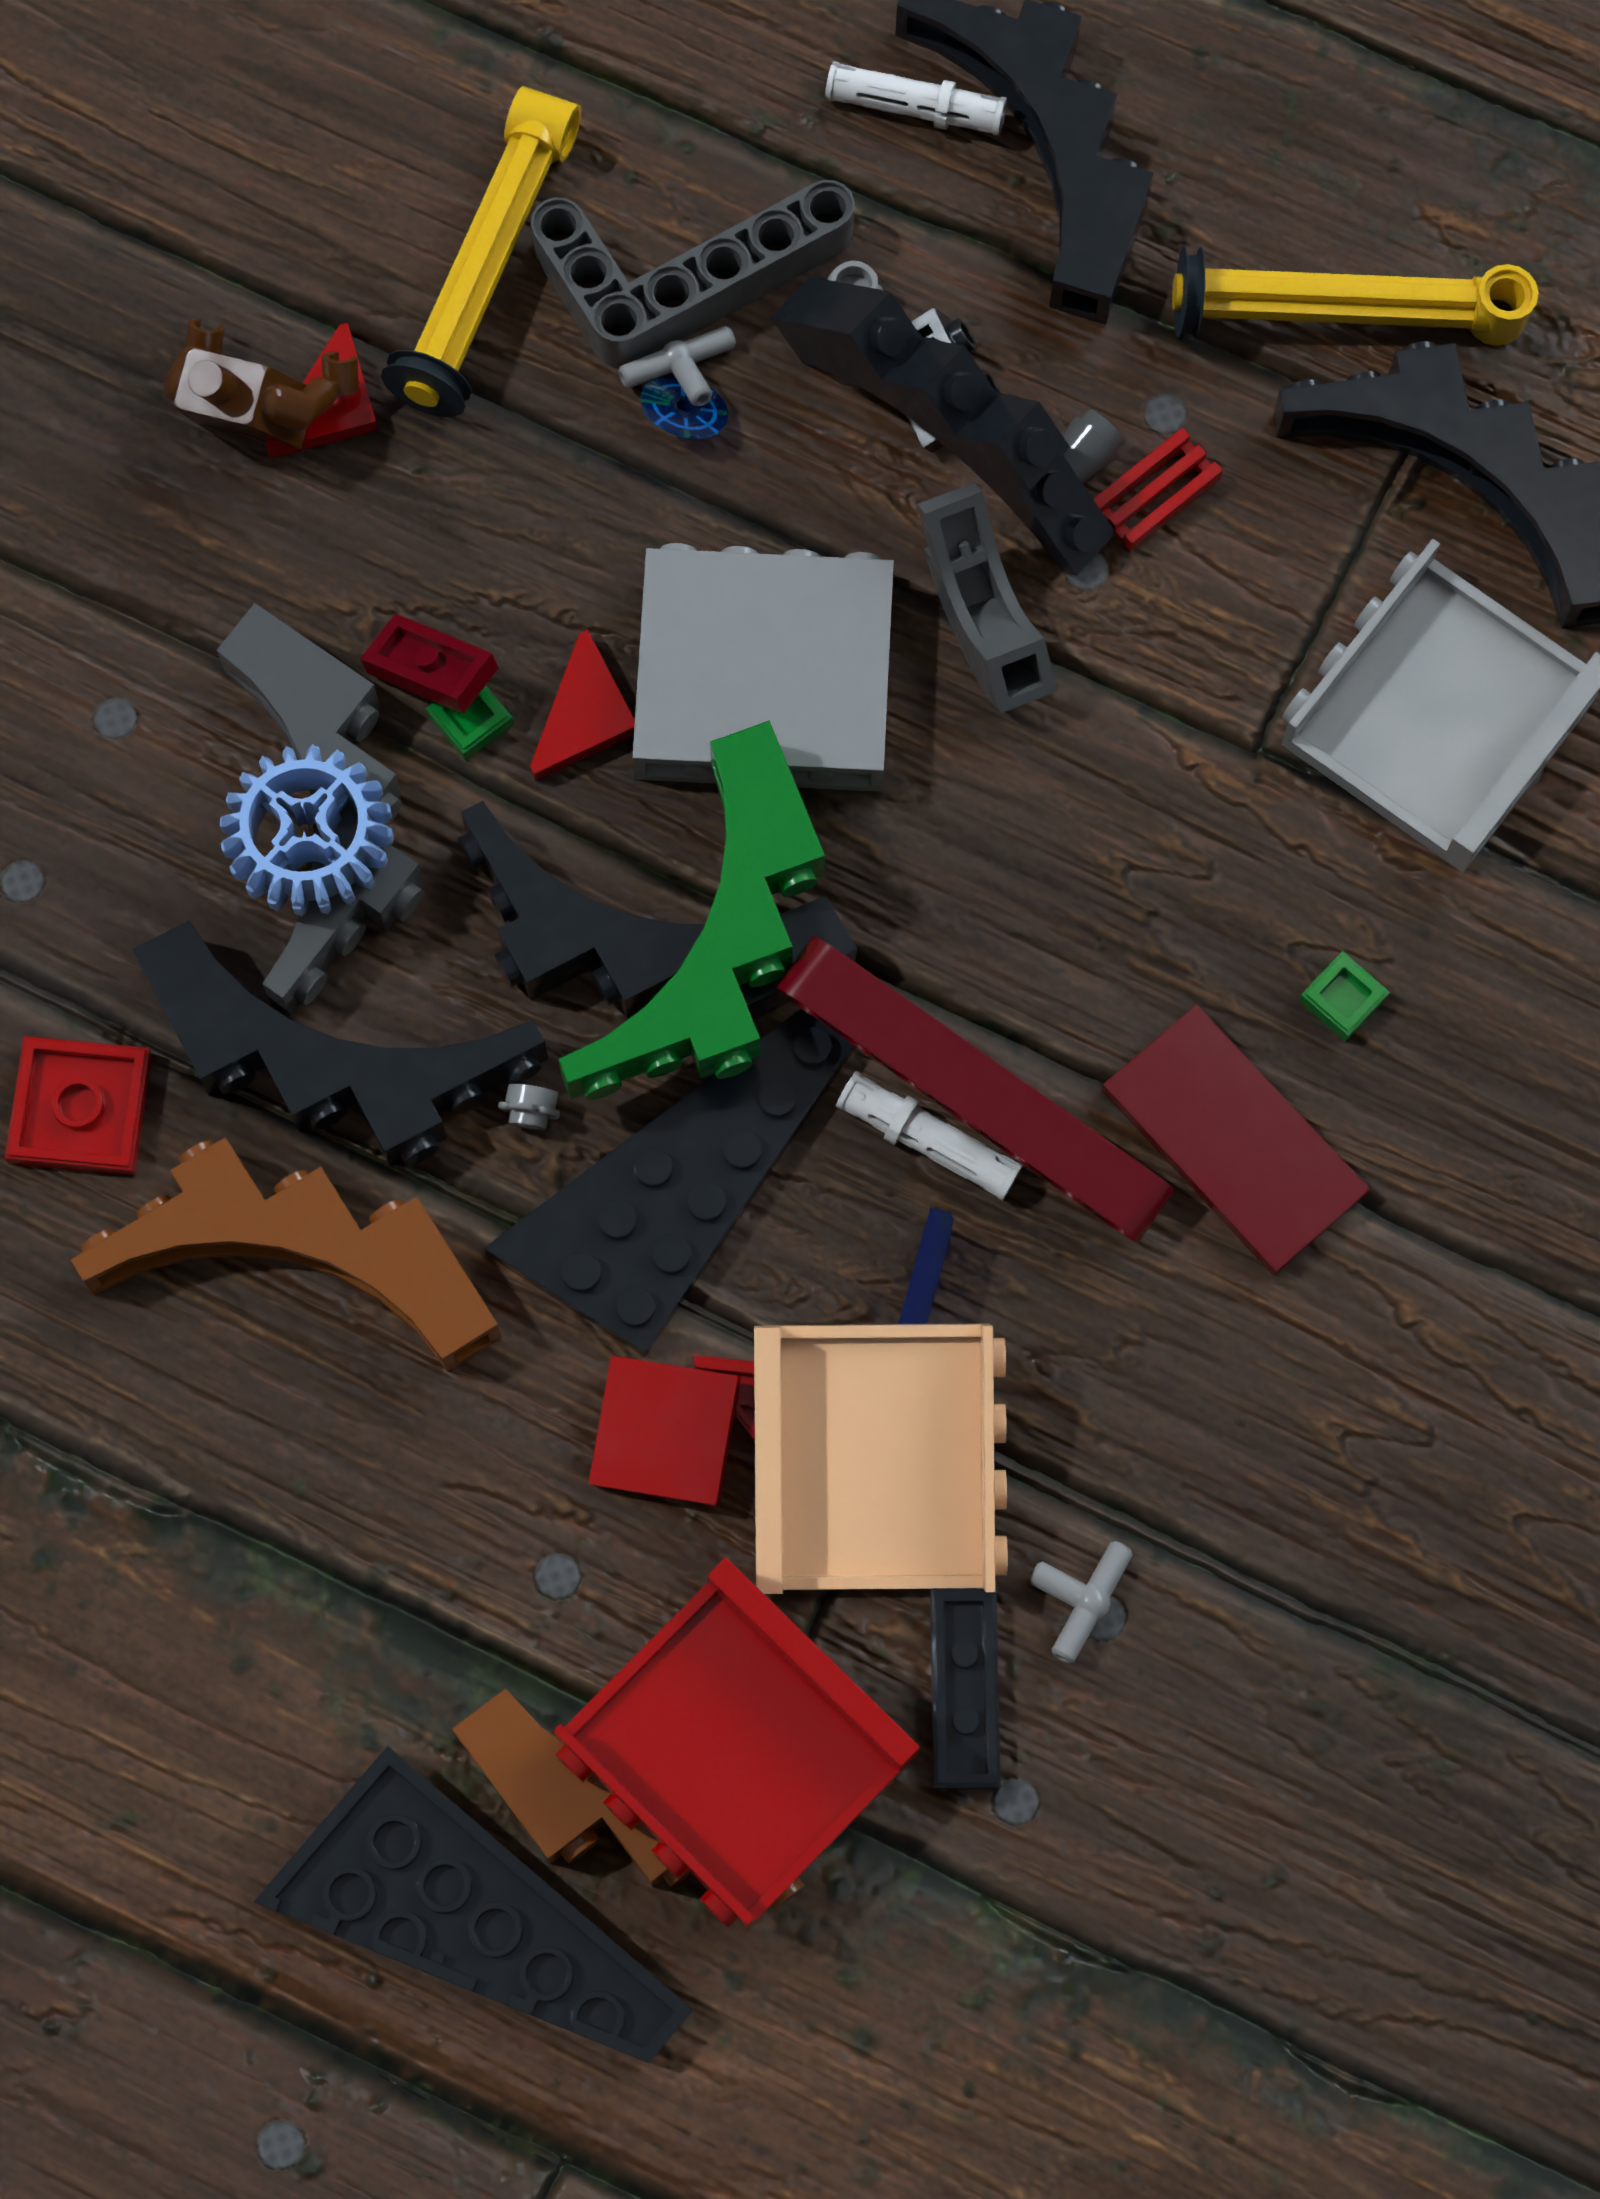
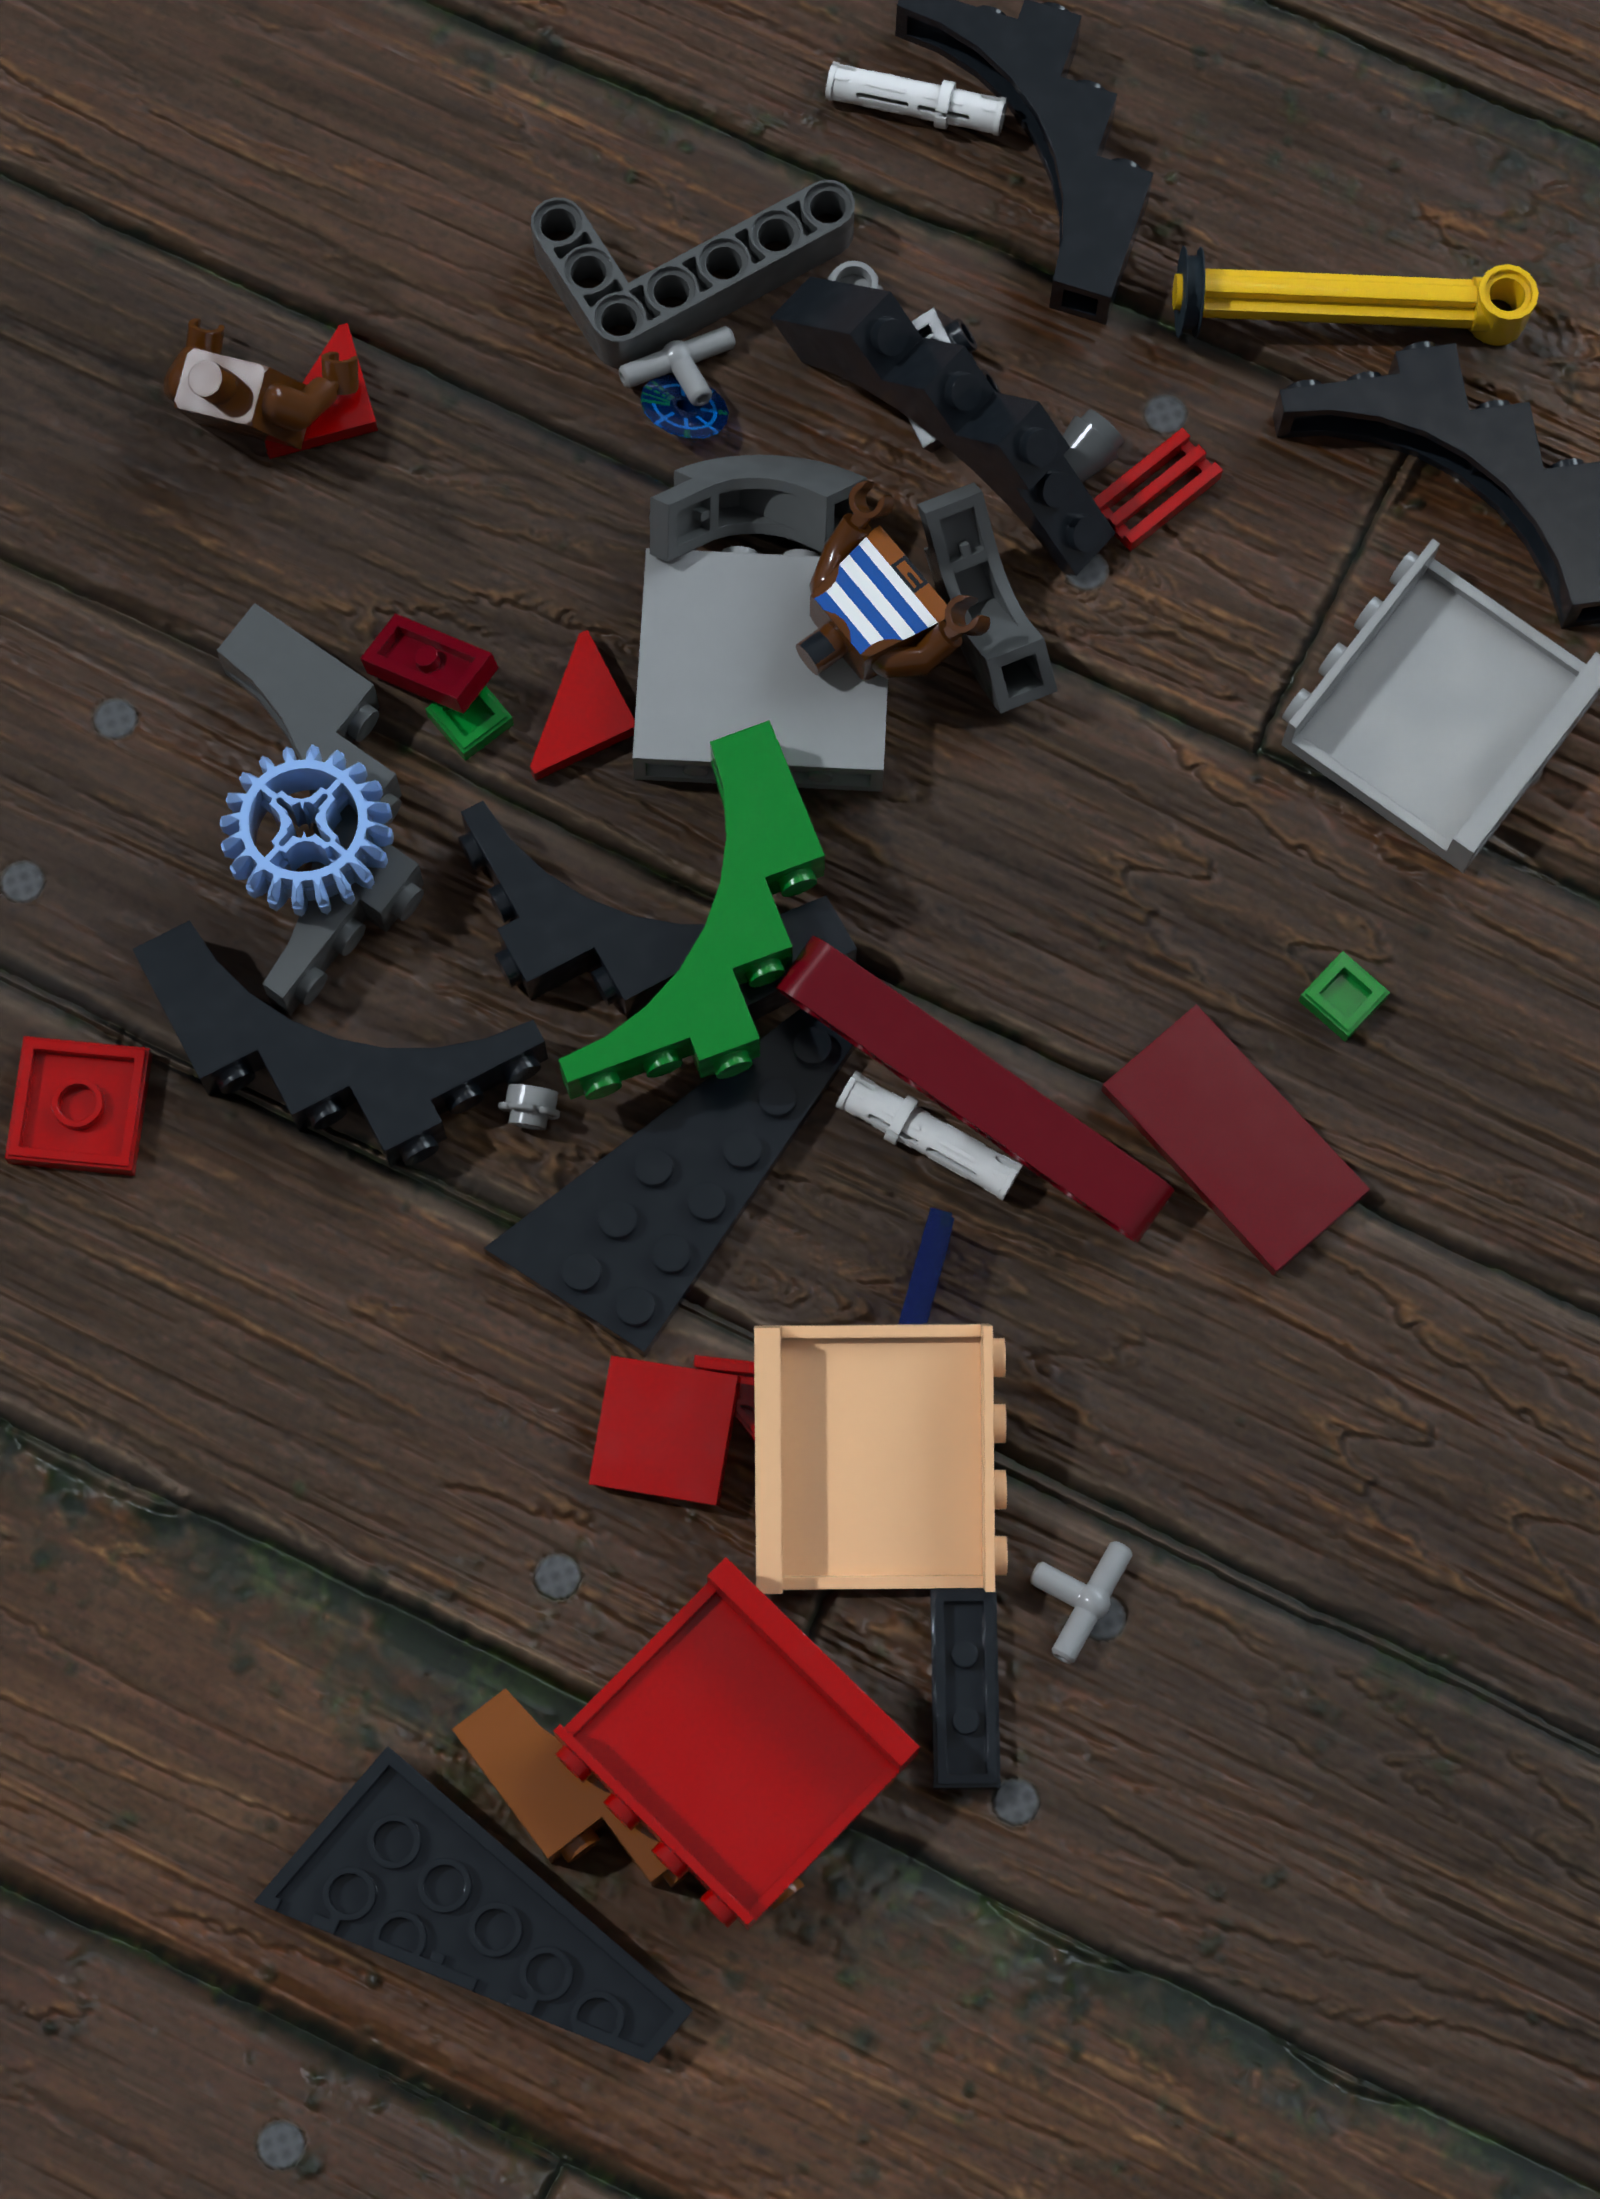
(305, 1223): dark orange arch -> none
(536, 135): yellow piece -> none
(750, 496): none -> dark grey arch
(877, 604): none -> torso

